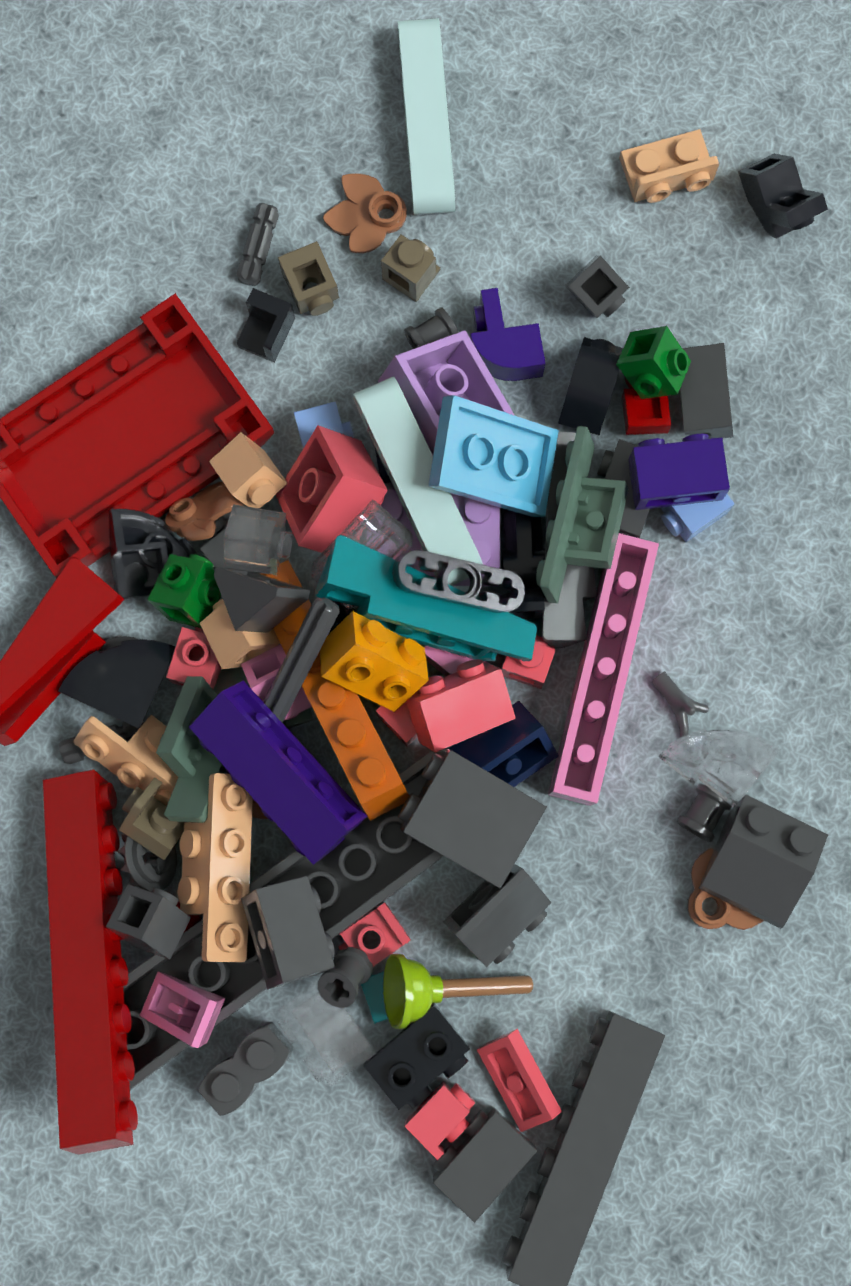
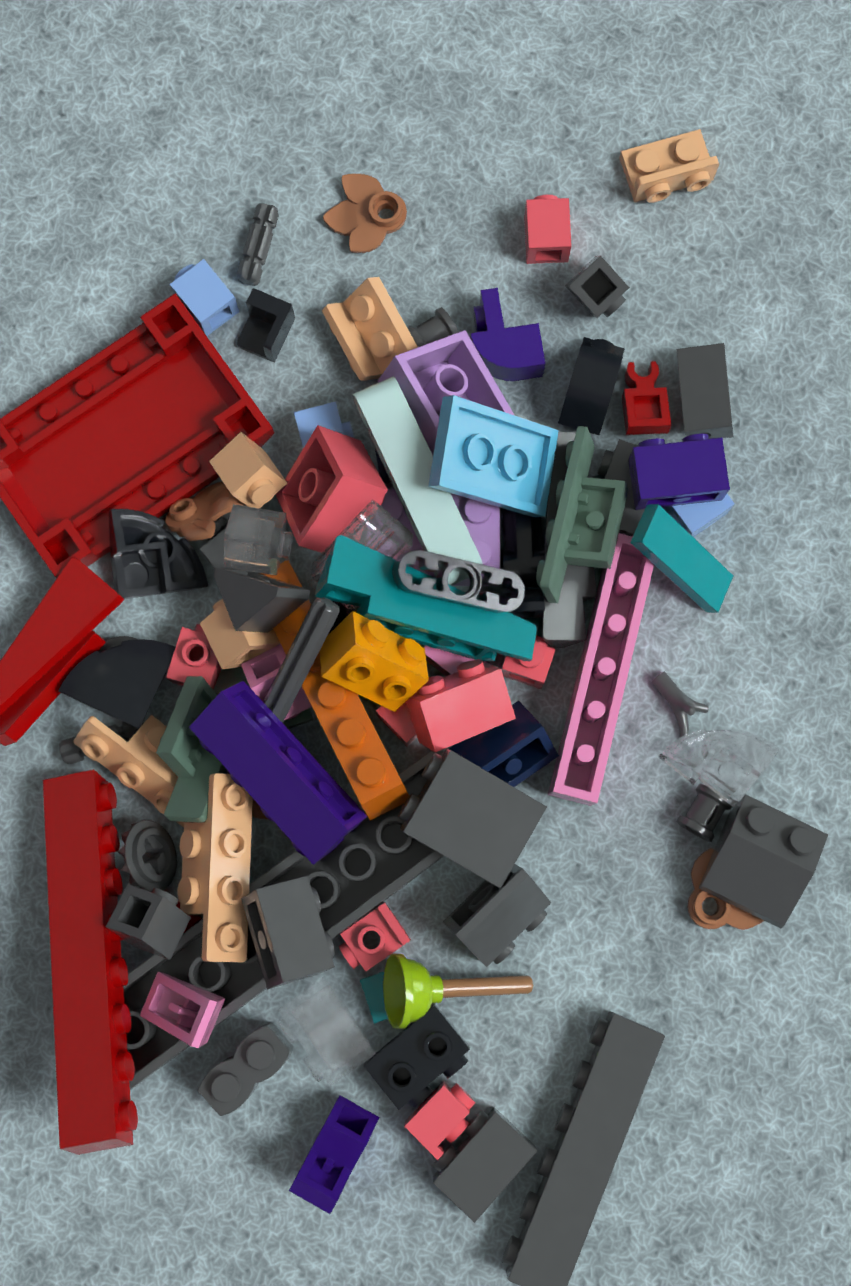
(148, 823): dark tan bracket -> none
(186, 590): green brick -> none
(204, 296): none -> light blue brick
(309, 266): dark tan brick -> none
(334, 1154): none -> dark purple brick
(341, 983): dark grey bush -> none
(369, 329): none -> light nougat bracket
(409, 267): dark tan brick -> none
(426, 116): light aqua beam -> none
(519, 1080): coral plate -> none
(547, 229): none -> coral brick
(654, 362): green brick -> none
(682, 558): none -> teal tile
(778, 195): black brick -> none

